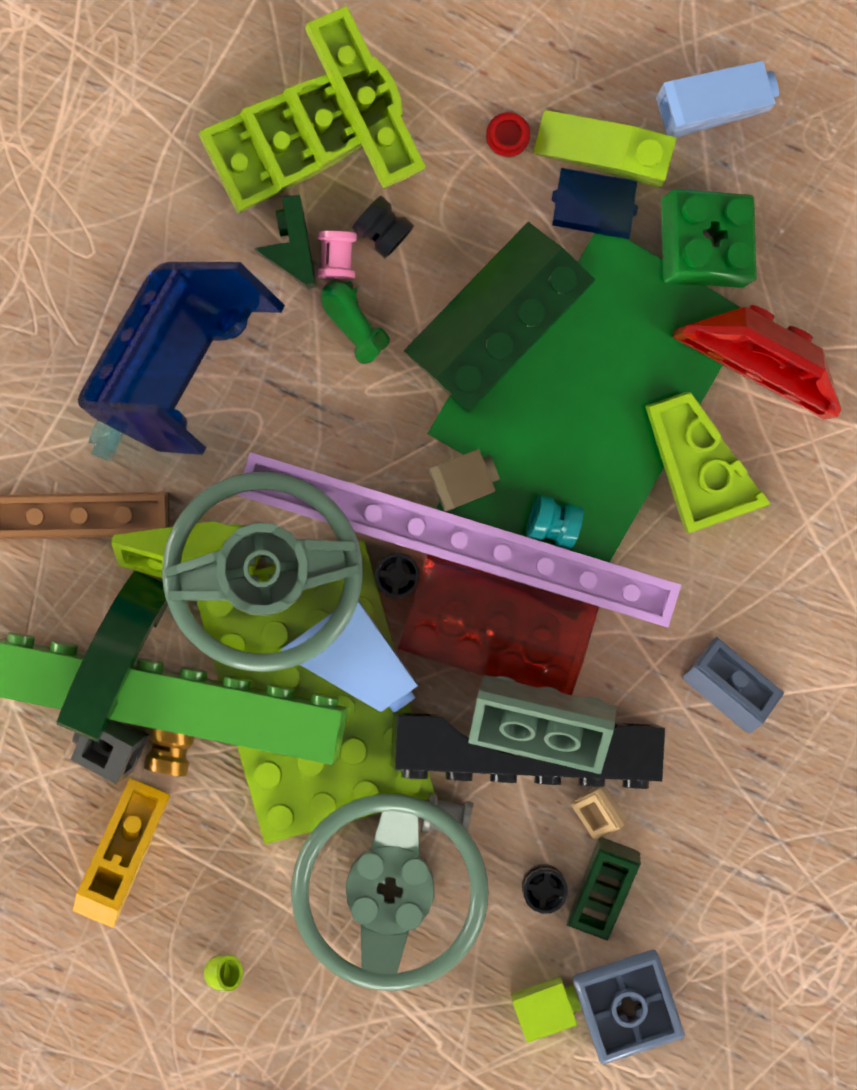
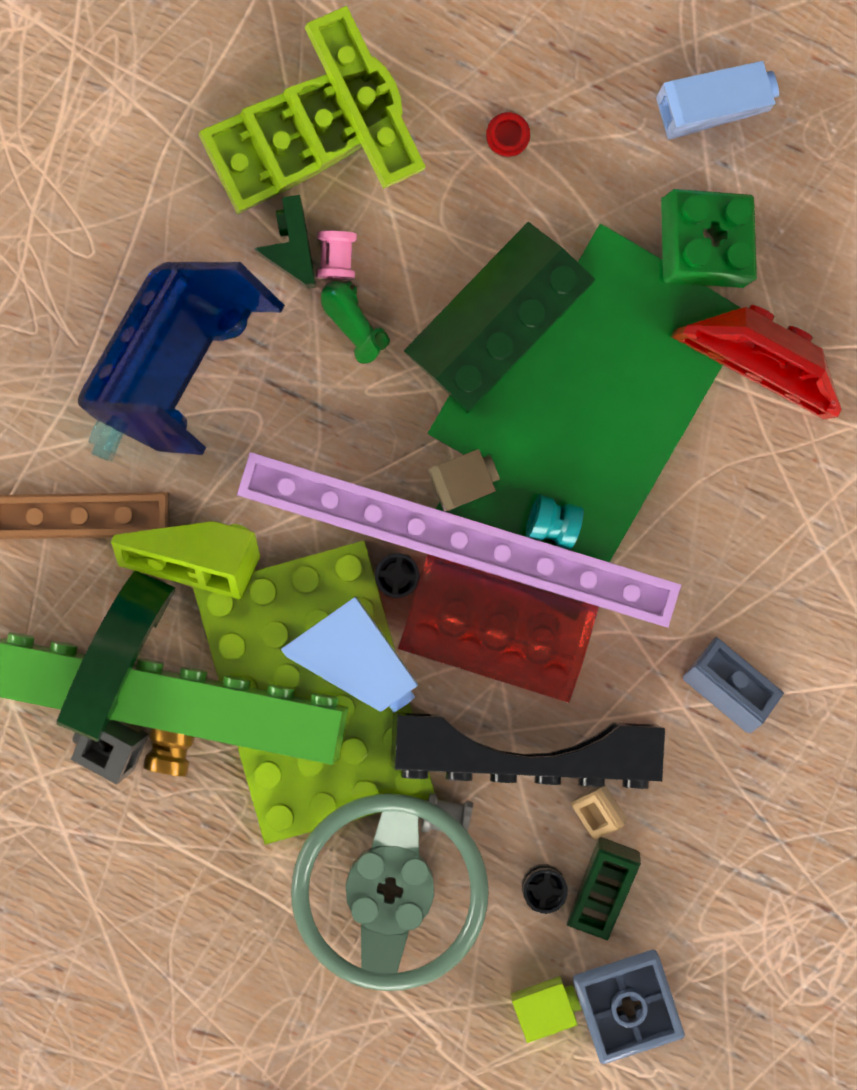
(120, 853): yellow slope -> none
(223, 972): lime hinge -> none
(226, 574): sand green piece -> none
(382, 226): black wheel -> none
(542, 724): sand green slope -> none
(594, 203): piece -> none
(606, 147): lime slope -> none
(699, 465): lime wing -> none

